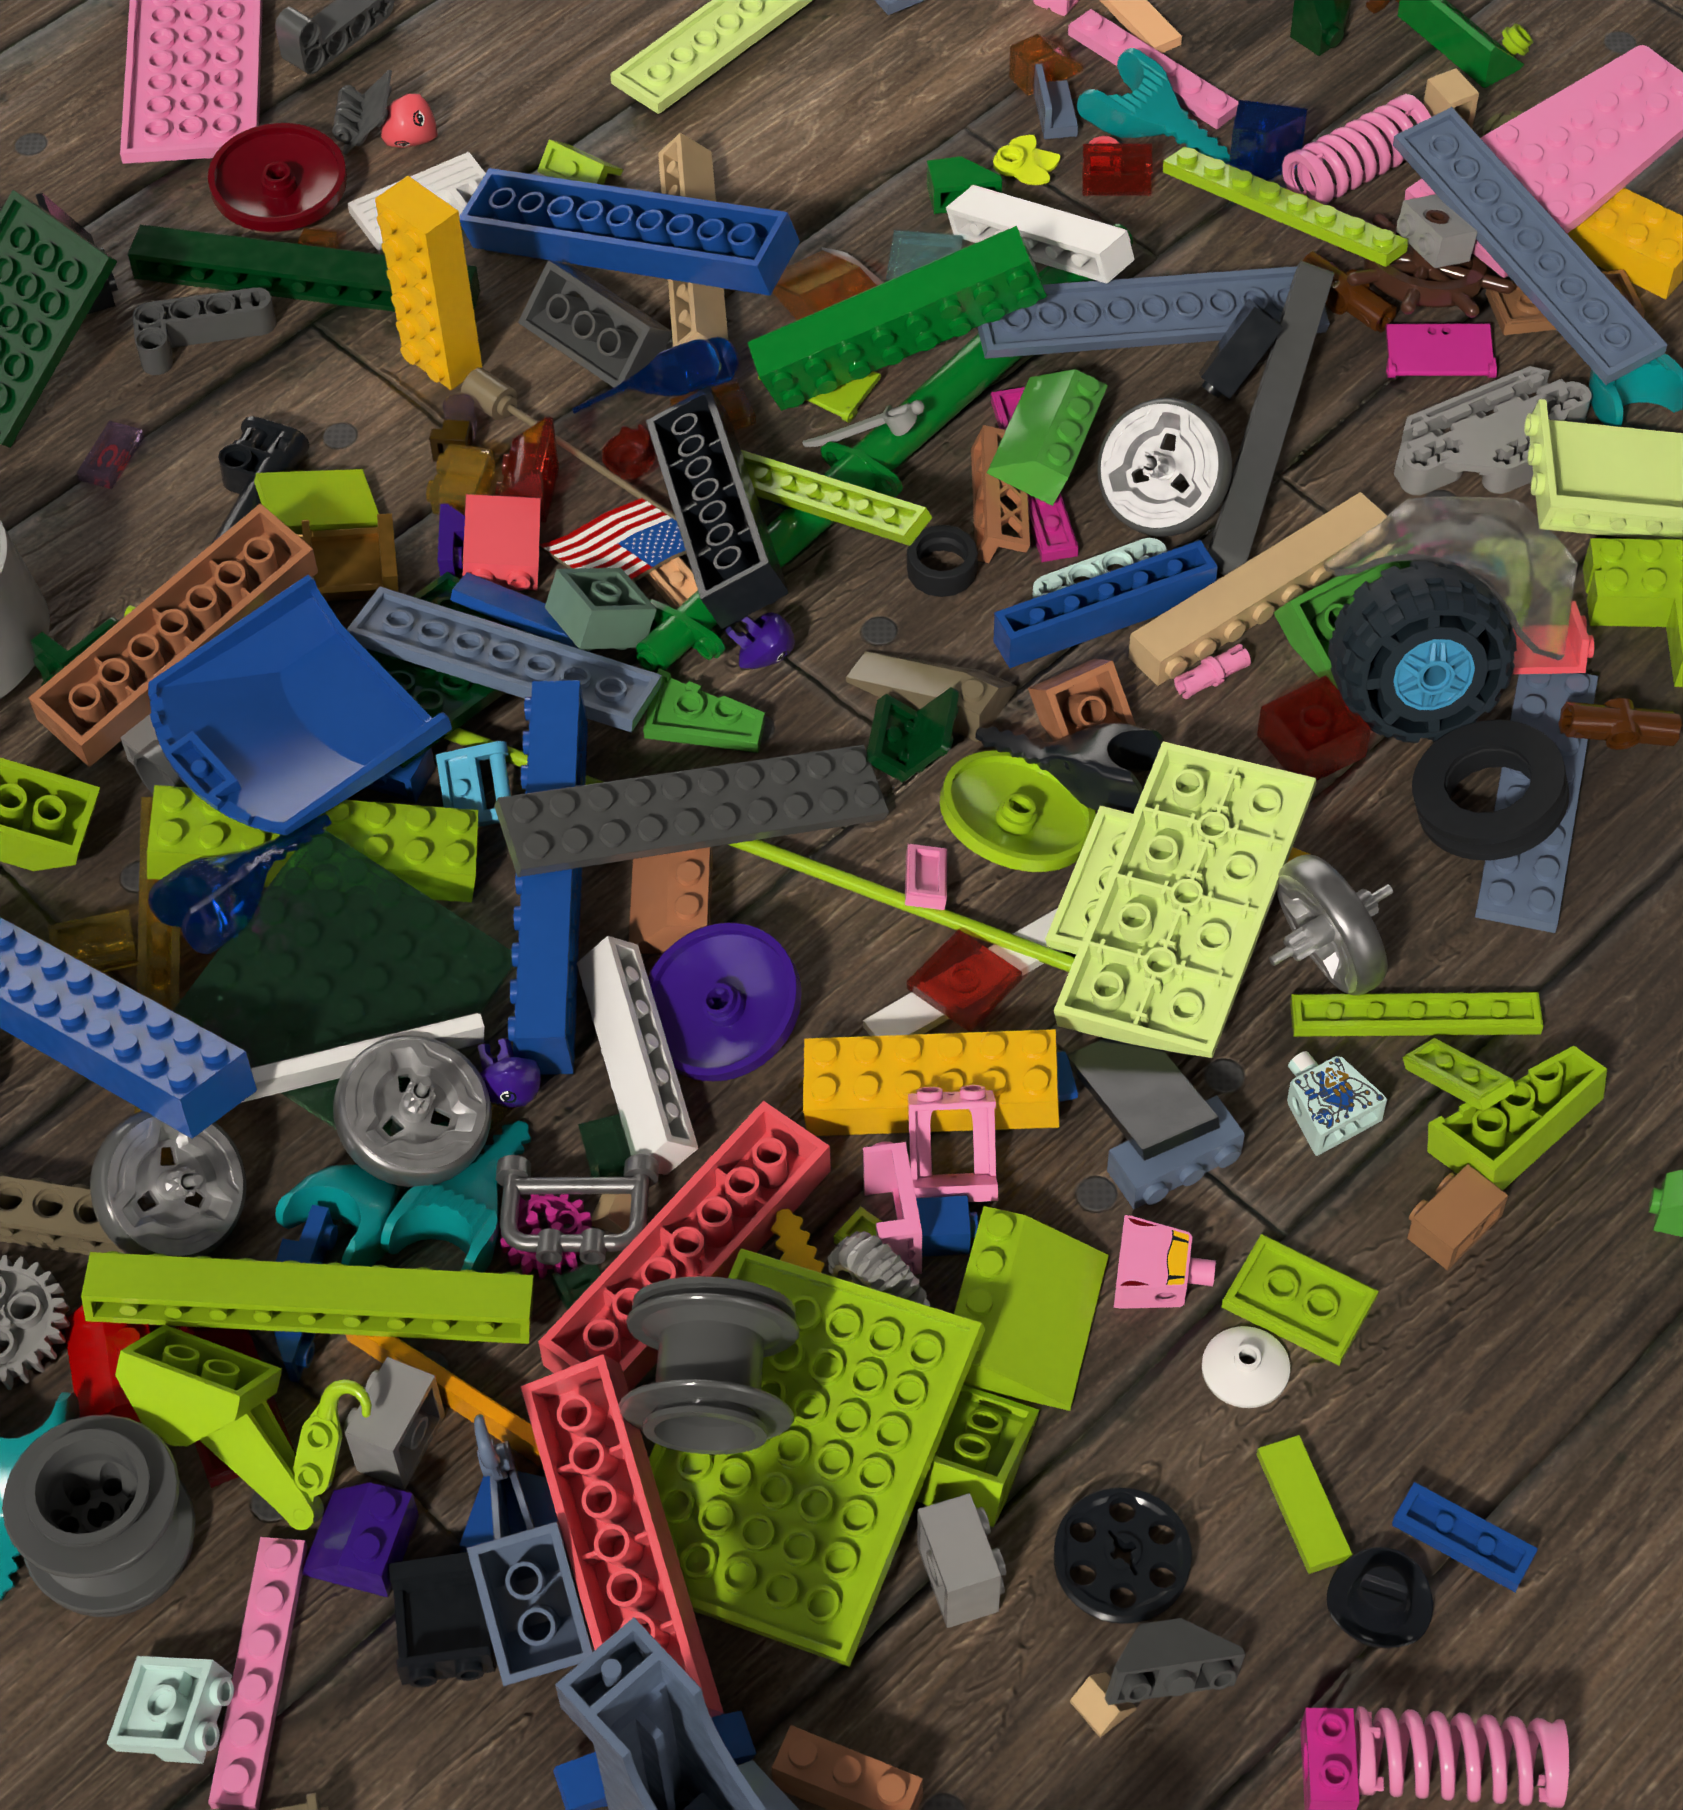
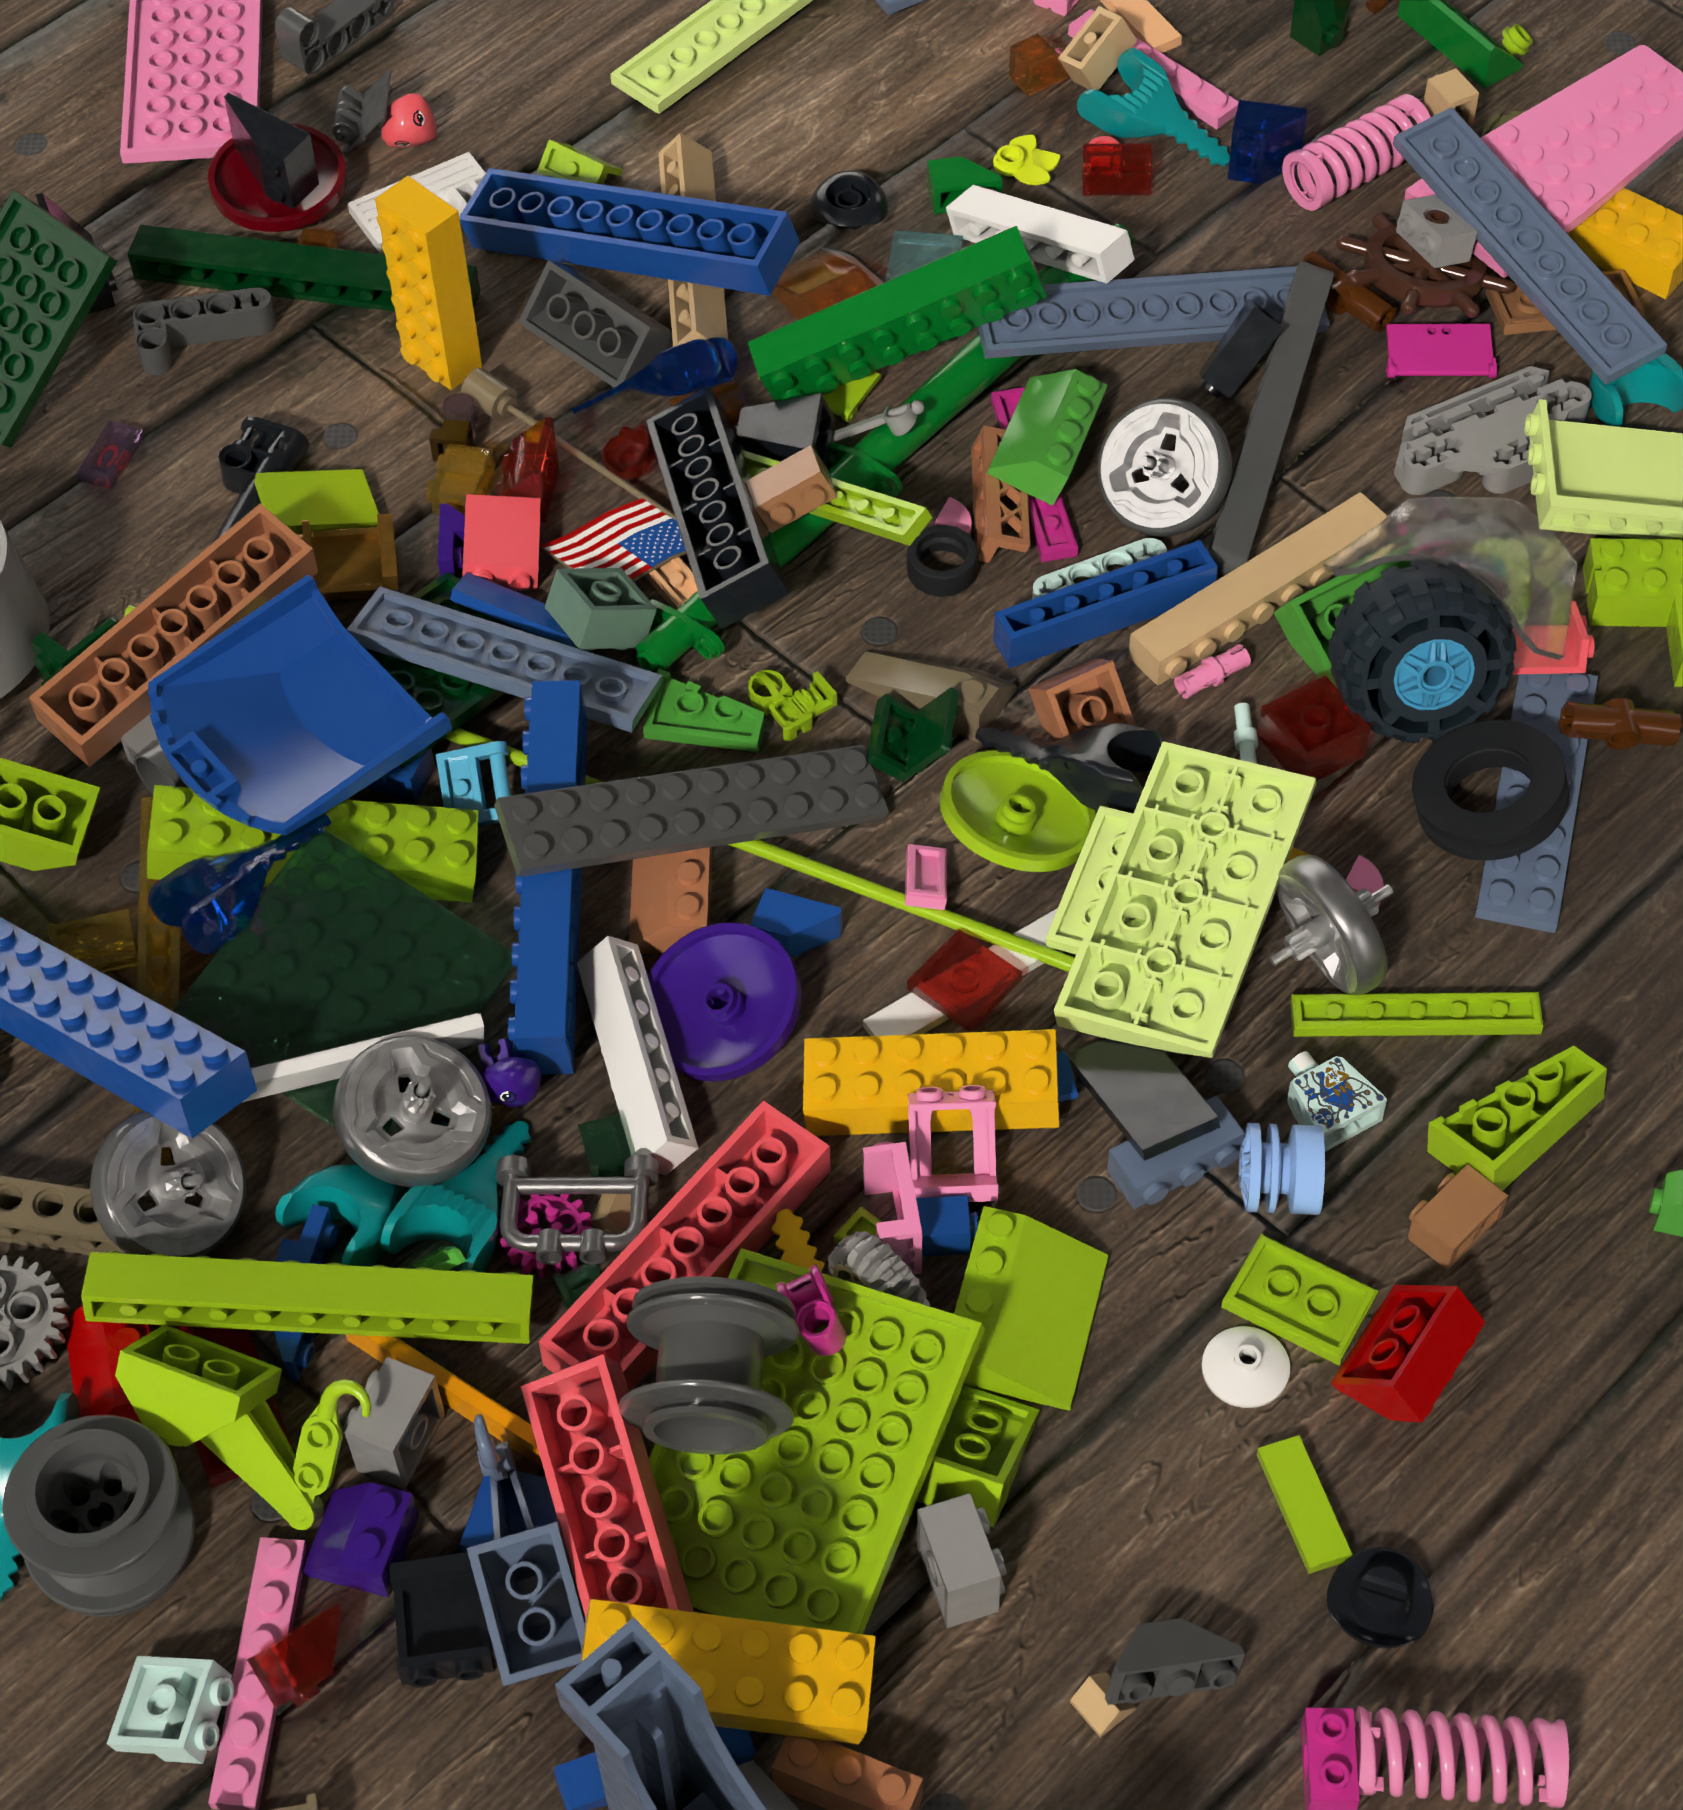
(273, 151): none -> black slope
(299, 1659): none -> clear red slope
(440, 1259): none -> bright green tile
(758, 1671): none -> yellow brick
(766, 642): dark purple piece -> none
(786, 427): none -> slope
(791, 489): none -> medium nougat brick
(796, 709): none -> lime piece
(797, 921): none -> blue slope
(814, 1308): none -> dark pink piece
(849, 200): none -> black hat
(955, 515): none -> bright pink tile
(1054, 106): sand blue panel -> none
(1096, 49): none -> tan brick
(1116, 1574): black wedge -> none
(1157, 1266): bright pink torso -> none
(1245, 735): none -> light aqua bar
(1283, 1168): none -> light blue wheel
(1286, 206): lime plate -> none
(1365, 876): none -> bright pink tile
(1410, 1351): none -> red slope
(1459, 1074): lime tile -> none
(1464, 1537): blue plate -> none

